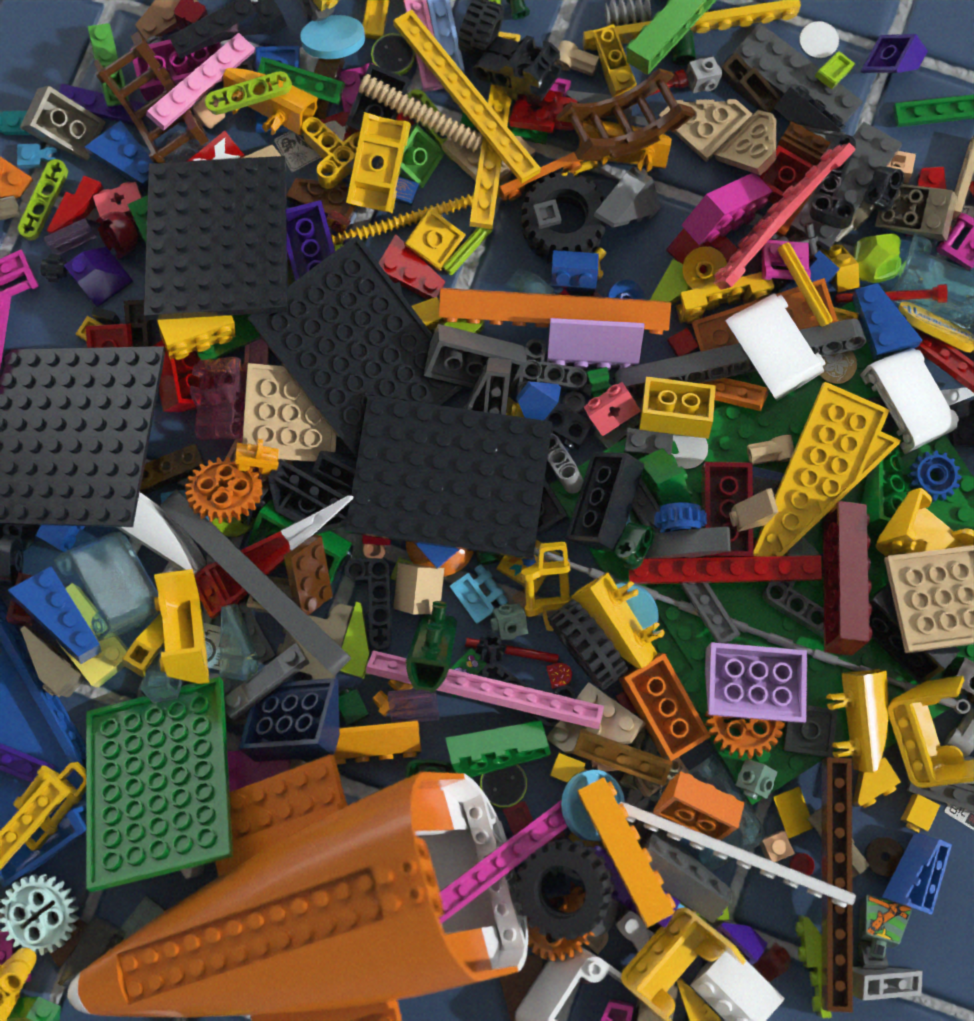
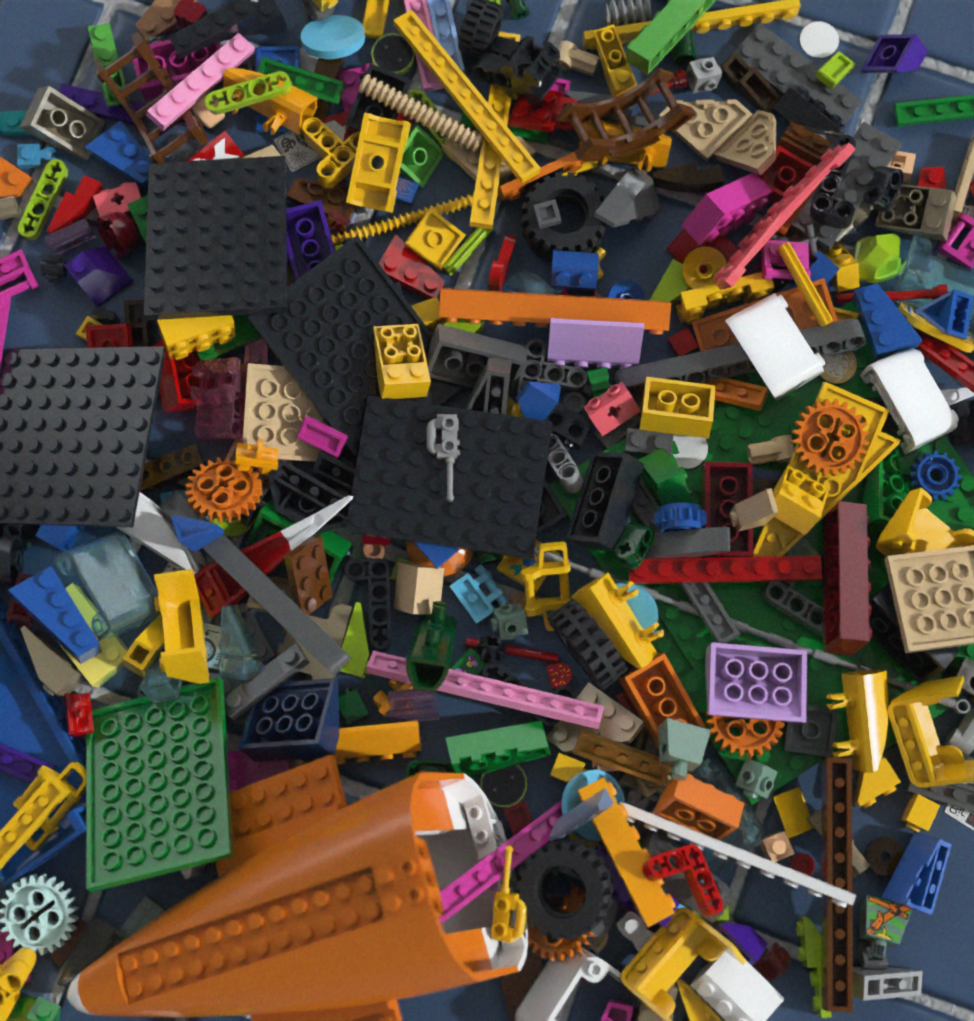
(79, 714): none -> red hips
(195, 533): none -> blue slope
(322, 436): none -> dark pink tile
(401, 362): none -> yellow slope
(448, 449): none -> light grey piece
(500, 268): none -> red beam
(503, 908): none -> yellow piece
(581, 814): none -> sand blue slope
(681, 746): none -> sand green torso
(687, 865): none -> red beam
(689, 179): none -> dark brown slope
(799, 500): none -> yellow slope
(811, 427): none -> orange gear
(949, 313): none -> blue slope

